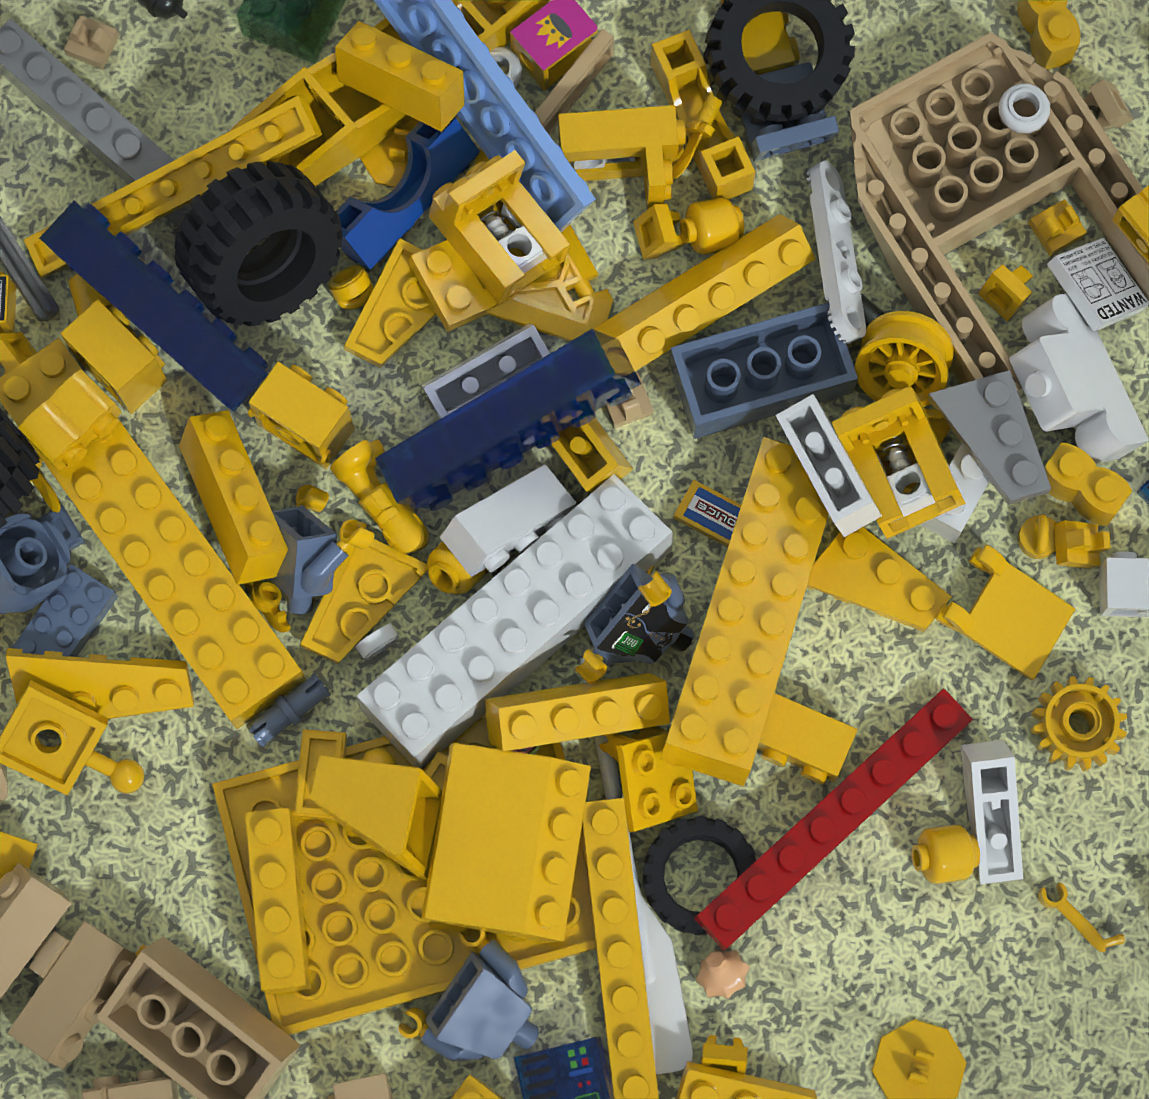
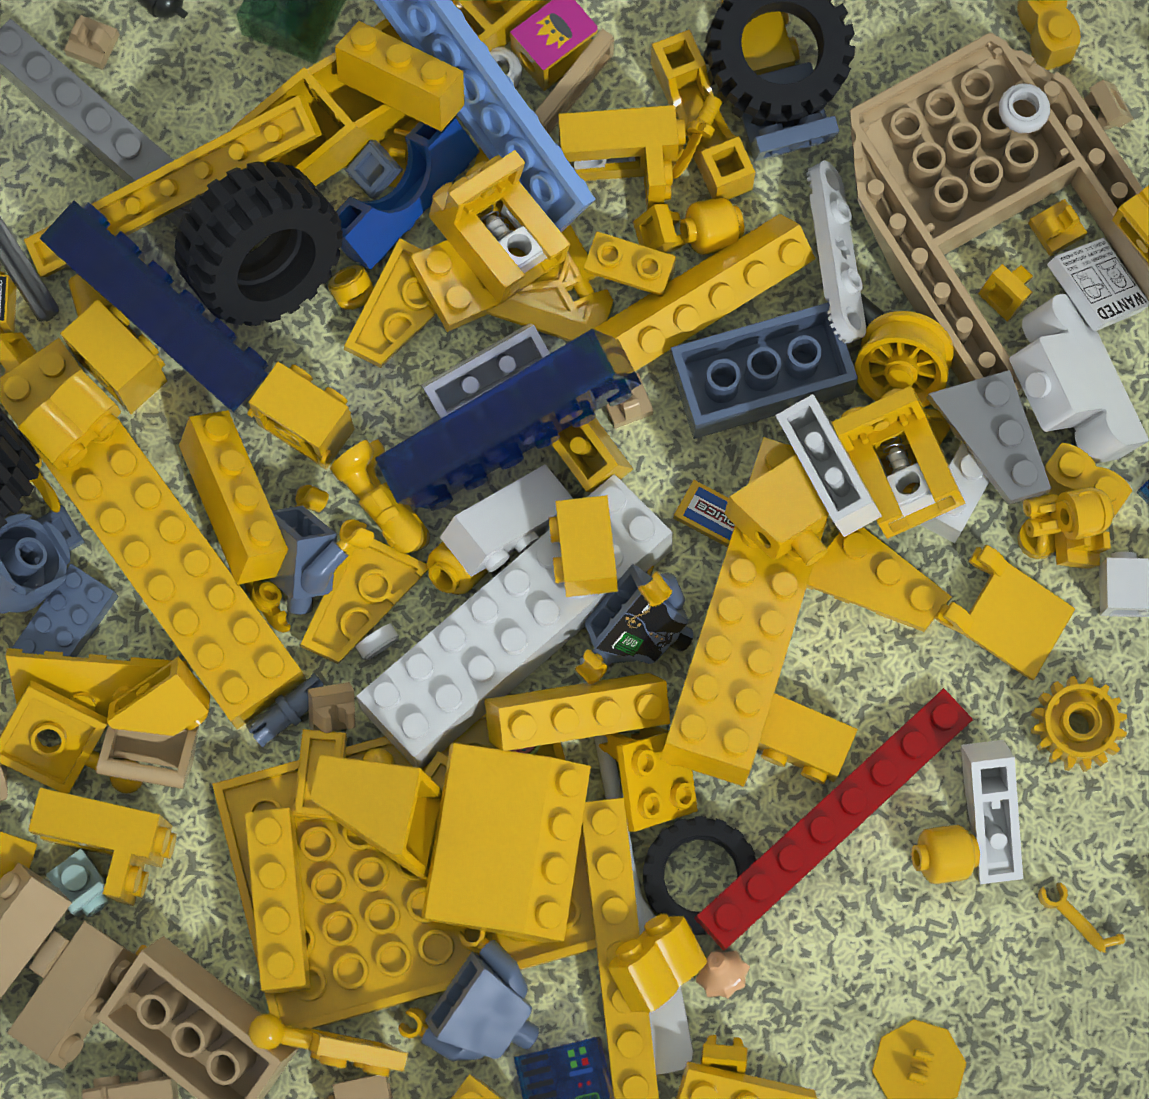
(80, 883): none -> light aqua bracket
(107, 829): none -> yellow brick
(150, 748): none -> tan tile
(162, 702): none -> yellow slope
(329, 1048): none -> yellow plate
(331, 707): none -> tan tile
(373, 169): none -> sand blue tile
(585, 545): none -> yellow brick
(630, 263): none -> yellow bracket
(656, 963): none -> yellow brick
(781, 512): none -> yellow torso
(1074, 512): none -> yellow piece

